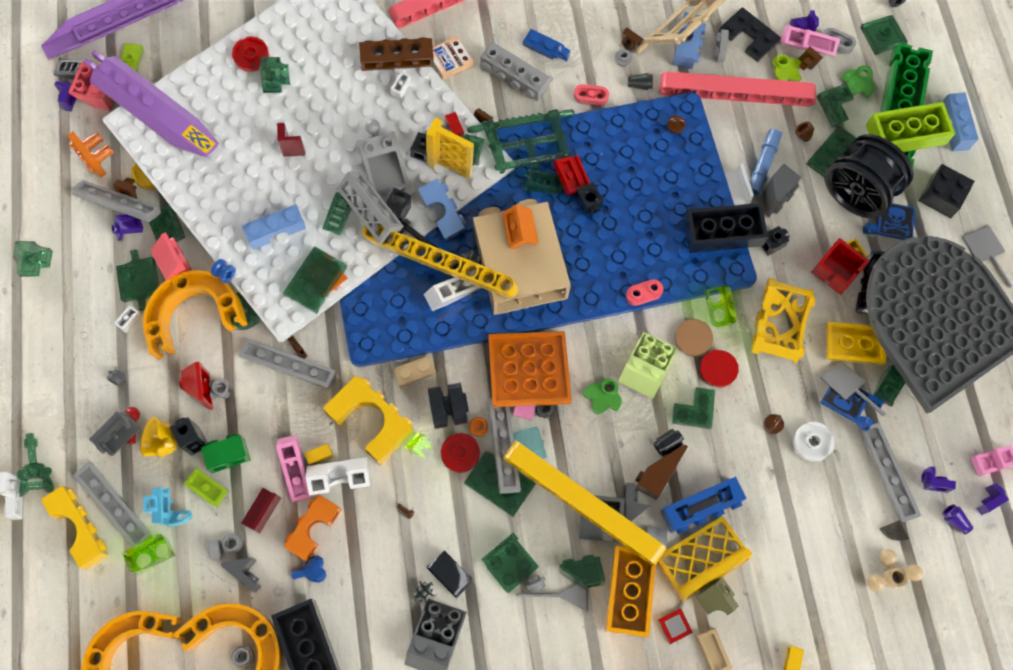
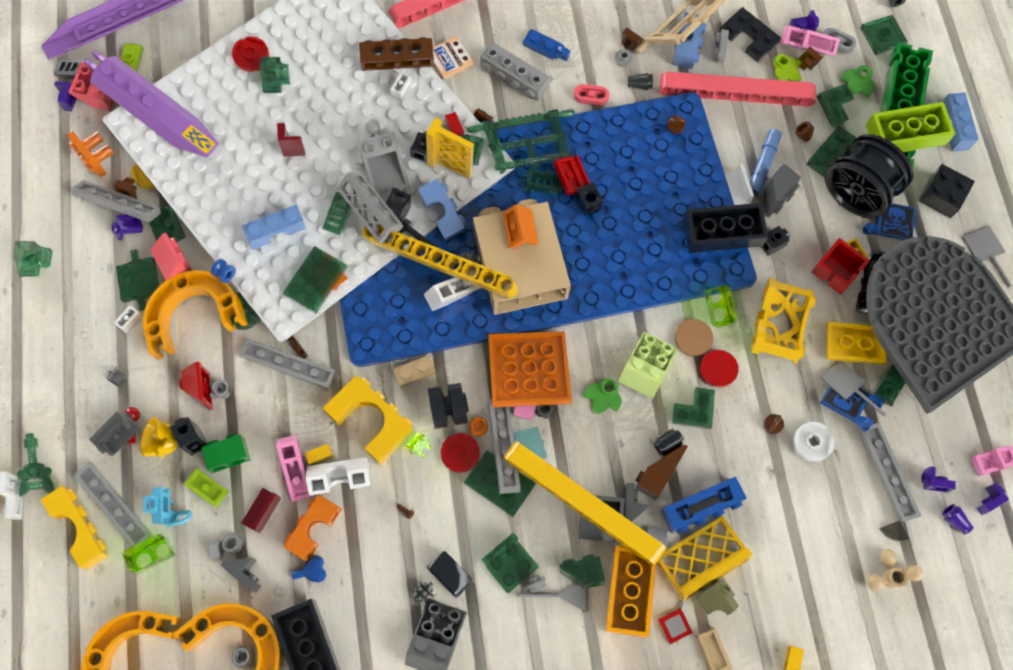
(645, 292): coral plate -> none

